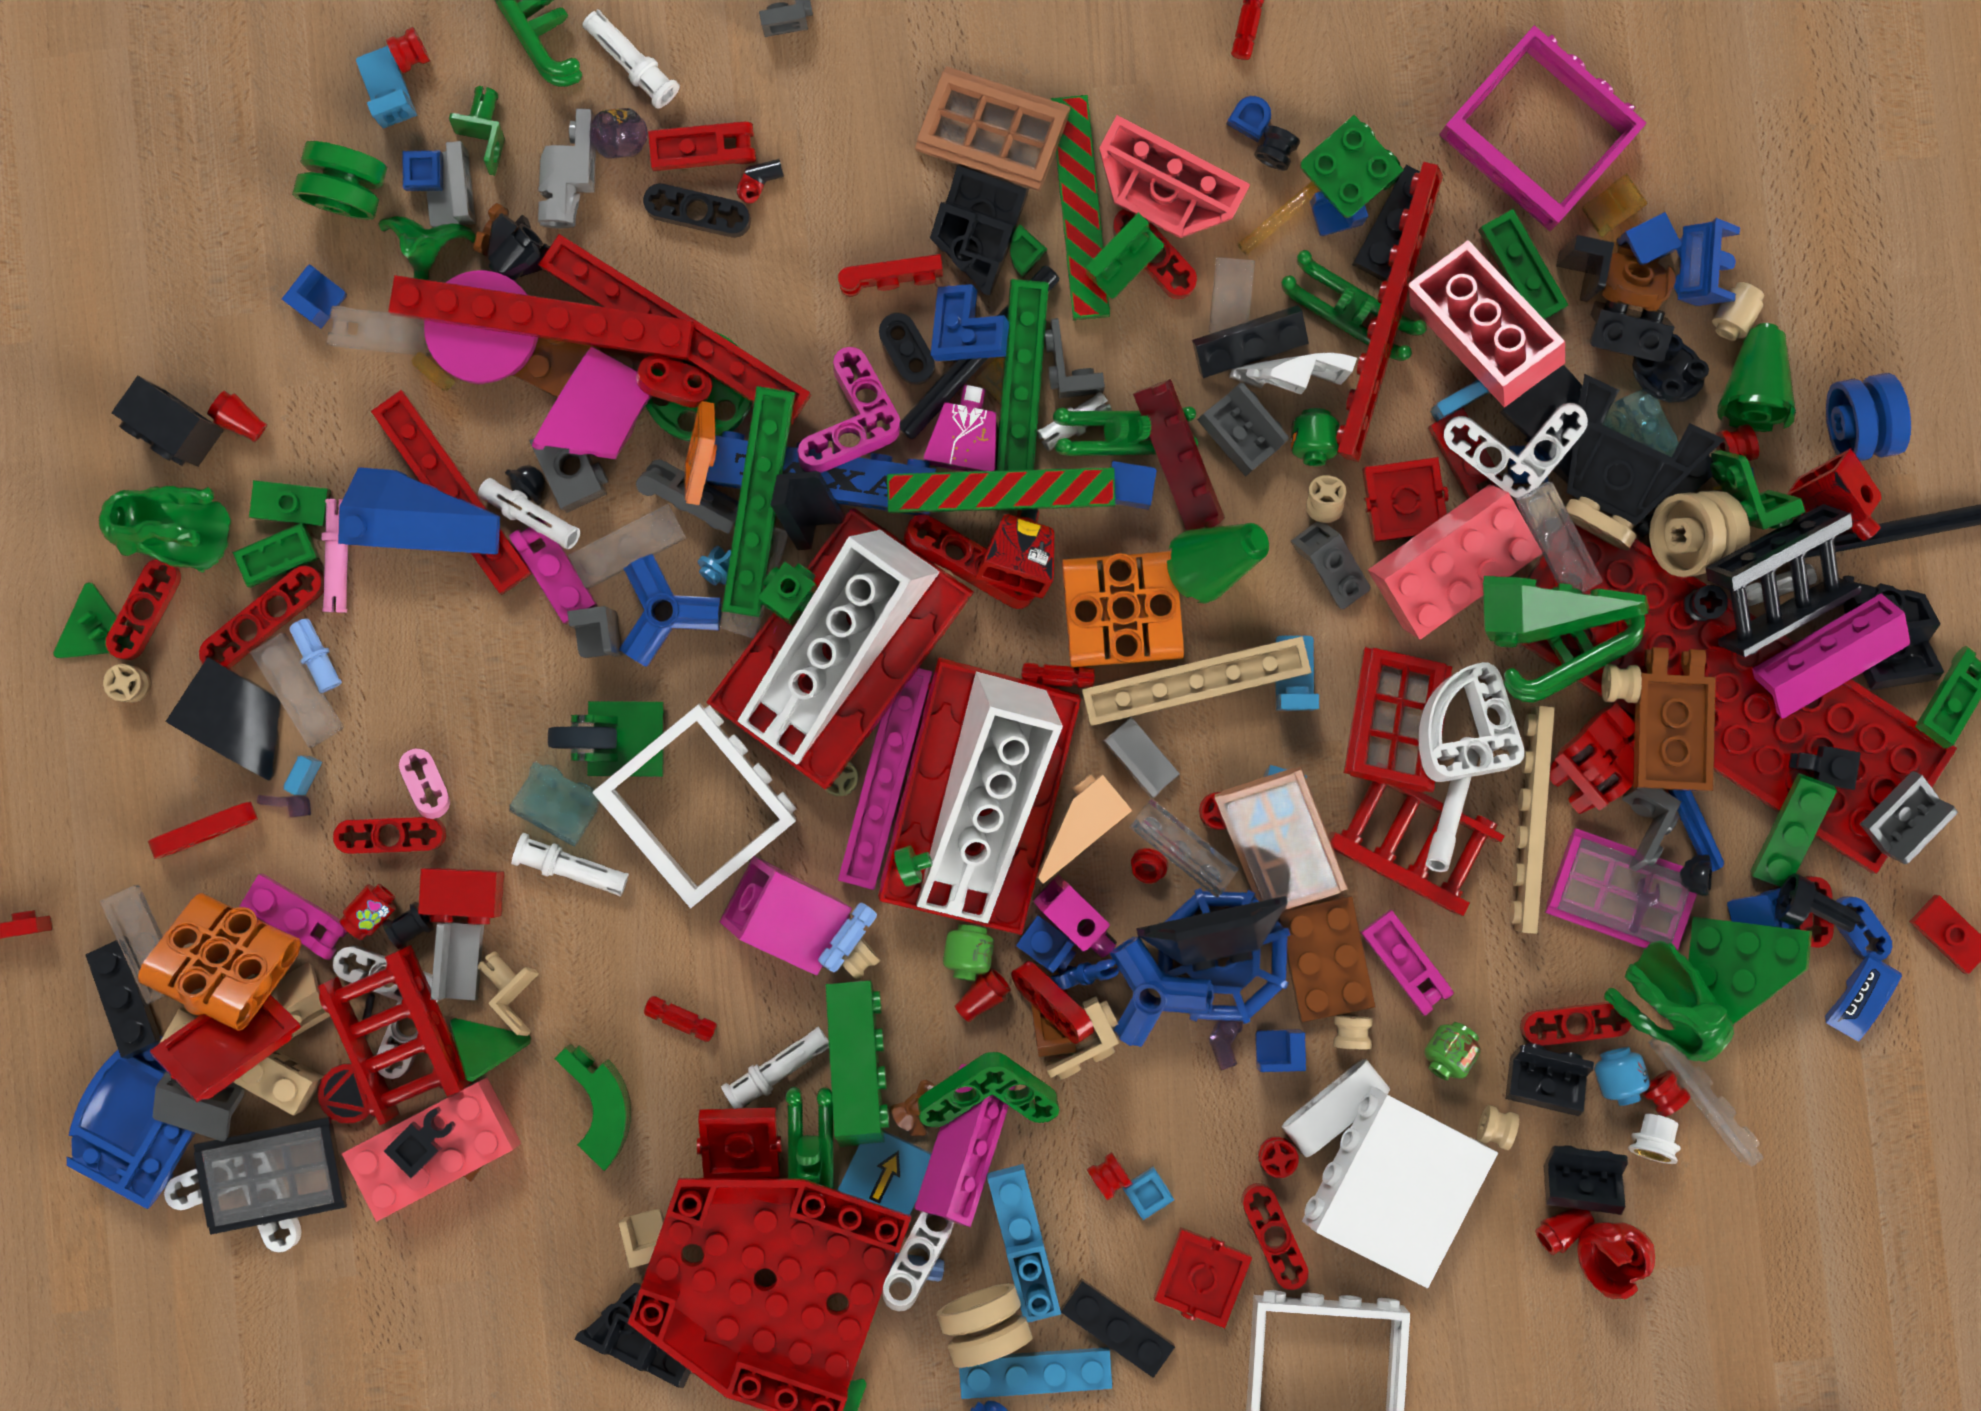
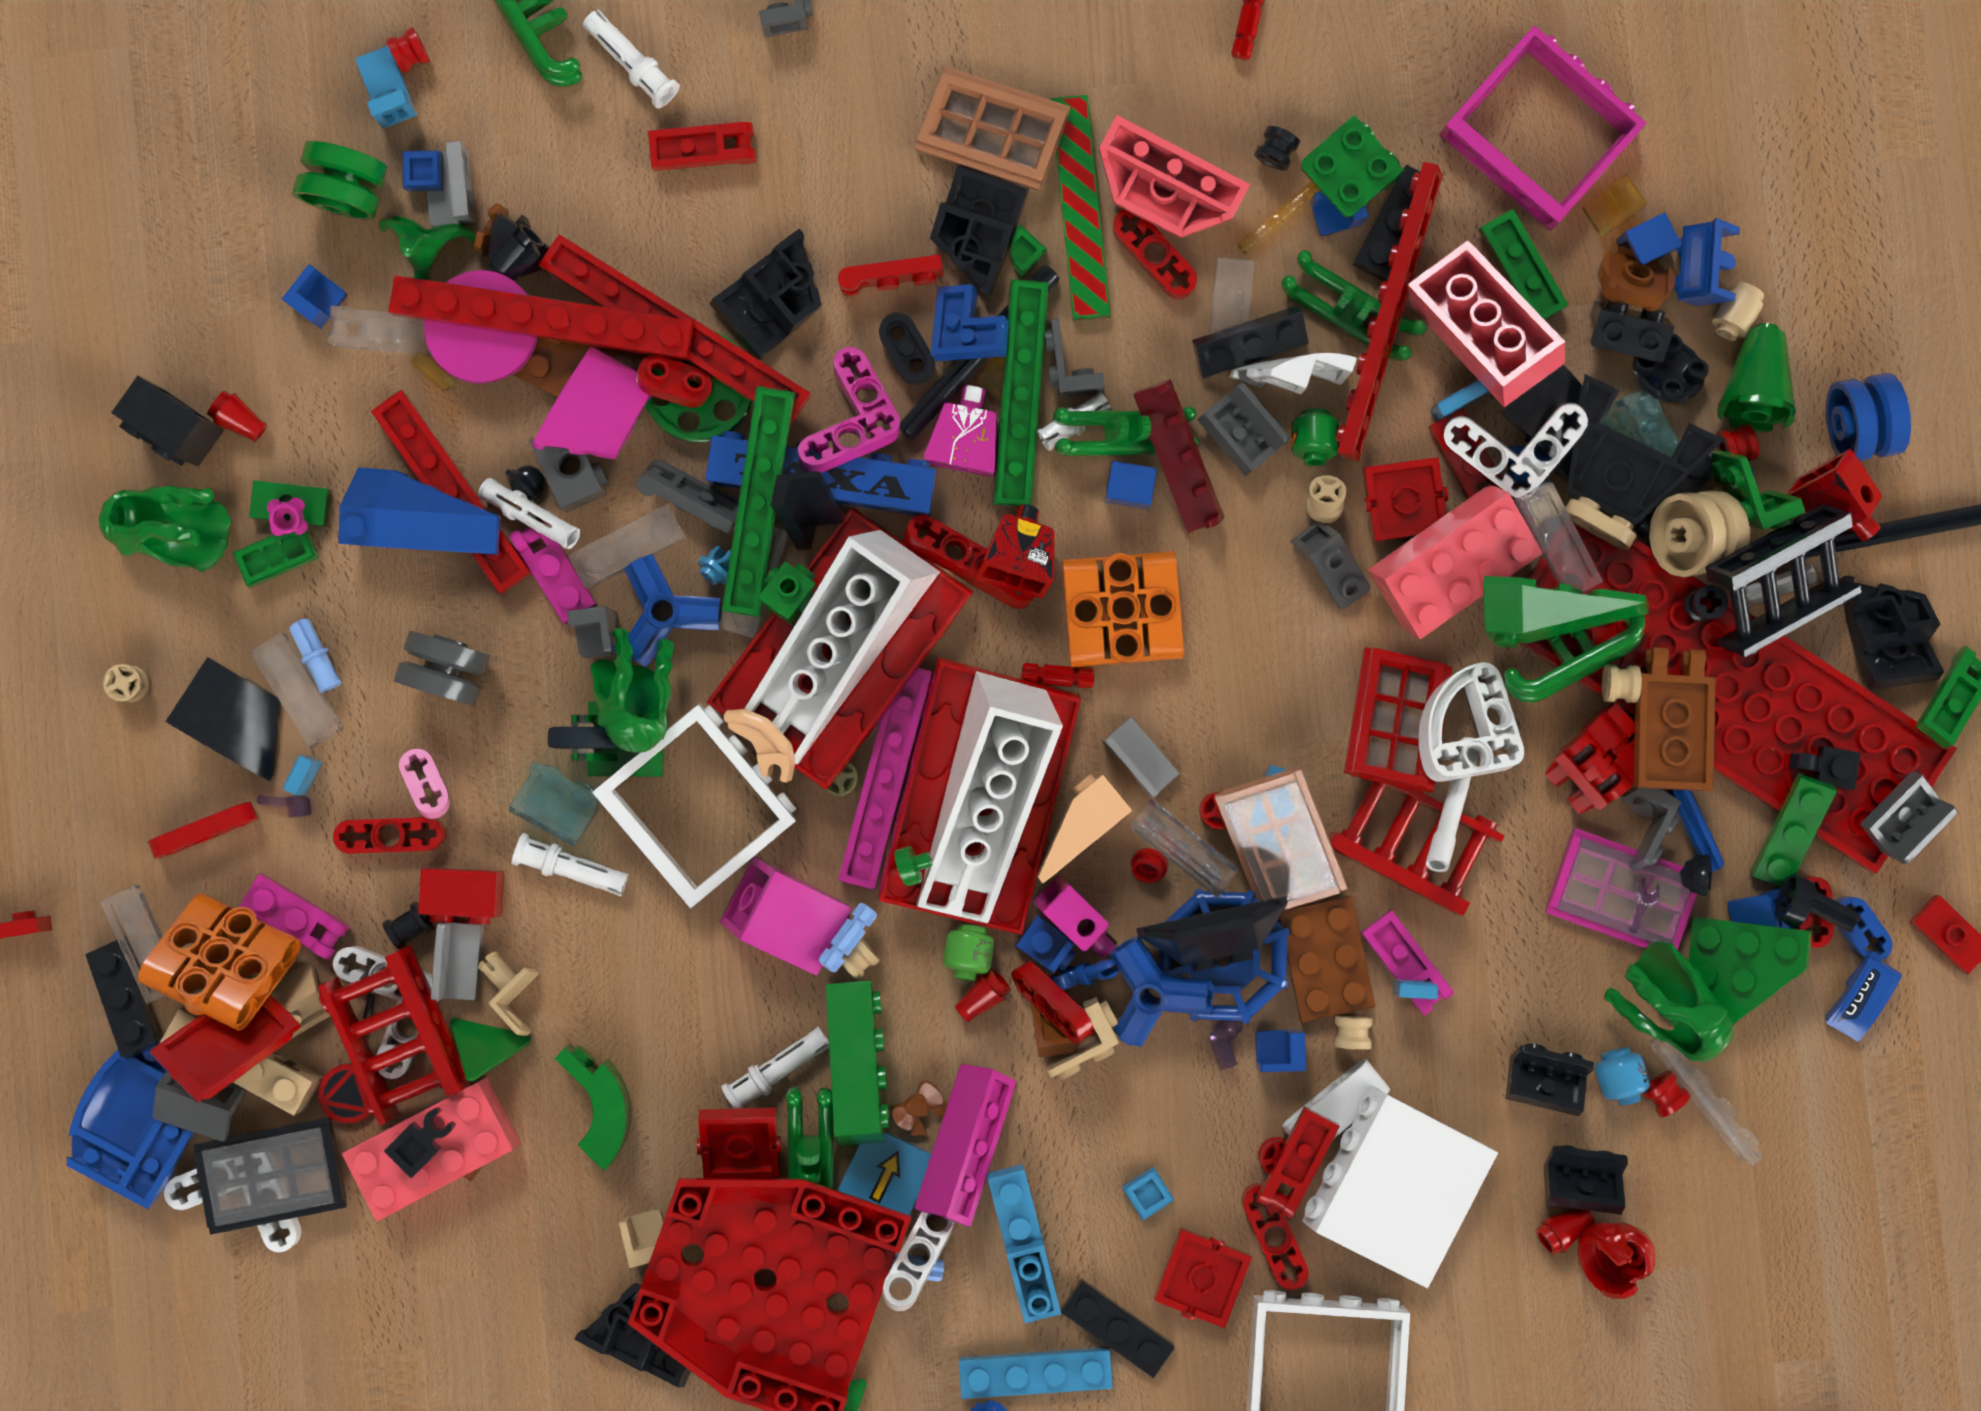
(88, 626): green piece -> none
(127, 612): red beam -> none
(259, 613): red beam -> none
(279, 524): none -> dark pink plate
(335, 562): bright pink pin -> none
(368, 911): red brick -> none
(442, 667): none -> dark grey wheel
(480, 125): green bracket -> none
(565, 172): light grey plate -> none
(618, 133): clear purple head -> none
(633, 697): none -> green hair
(668, 213): black beam -> none
(680, 1018): red axle -> none
(700, 452): orange plate -> none
(755, 177): arm -> none
(767, 740): none -> light nougat piece
(770, 297): none -> black slope
(984, 1325): tan wheel -> none
(988, 1075): green beam -> none
(1001, 490): tile -> none
(1109, 1176): red wheel -> none
(1124, 257): green bracket -> none
(1196, 681): tan plate -> none
(1215, 558): green cone -> none
(1251, 117): blue tile -> none
(1298, 692): dark azure bracket -> none
(1298, 1161): none -> red plate
(1415, 989): none -> dark azure tile
(1452, 1051): bright green head -> none
(1498, 1127): tan wheel -> none
(1531, 835): tan plate -> none
(1549, 1037): red beam -> none
(1591, 257): black panel -> none
(1656, 1139): white piece -> none
(1833, 654): dark pink panel -> none

